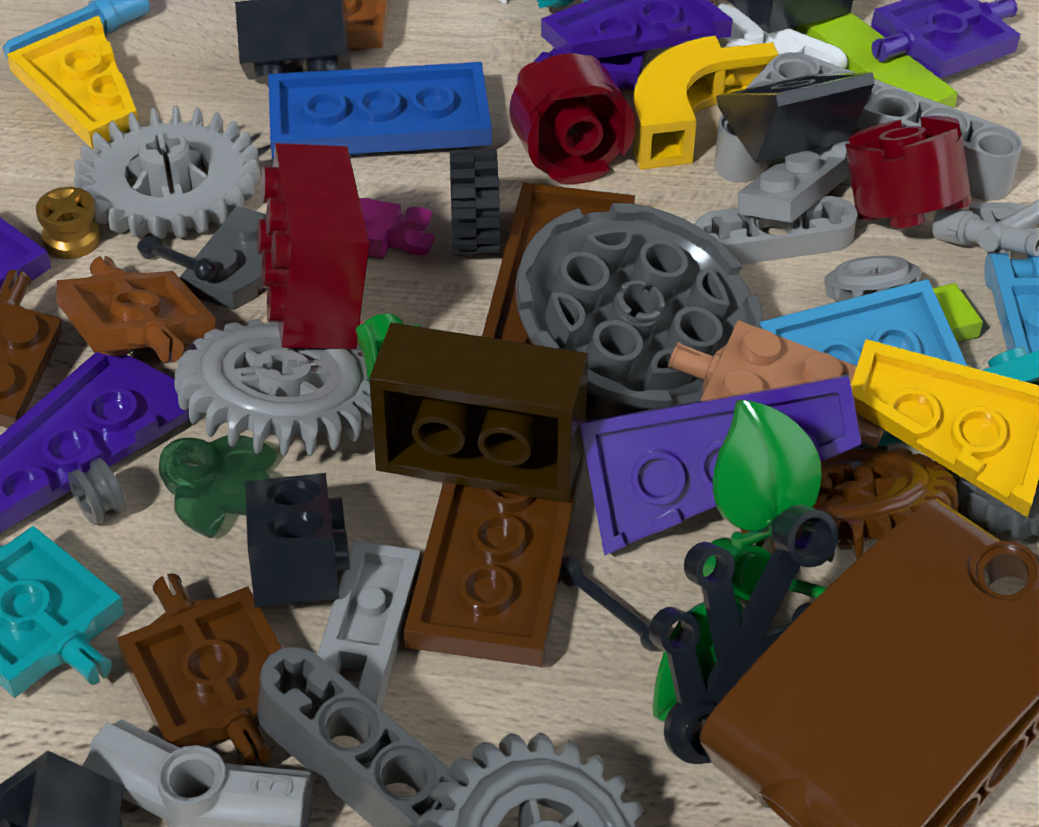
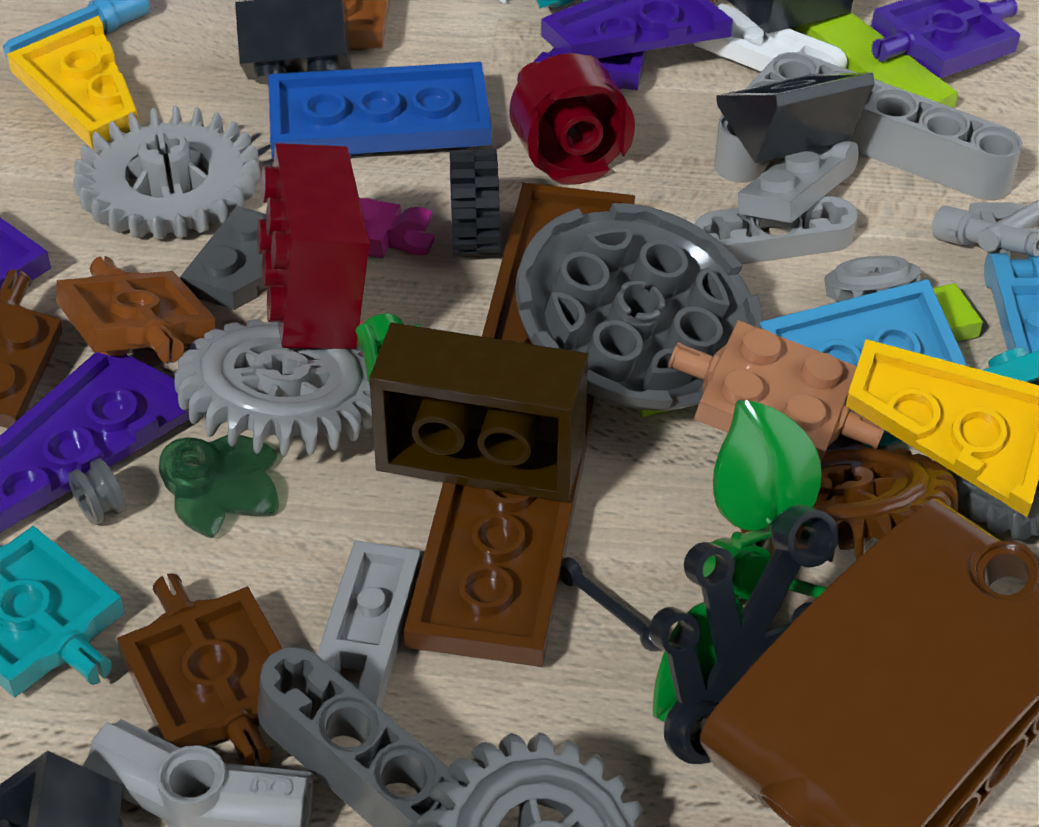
(68, 222): pearl gold wheel -> none
(204, 268): black hinge -> none
(294, 540): black brick -> none
(660, 462): dark purple wing -> none
(681, 85): yellow arch -> none
(908, 170): dark red brick -> none

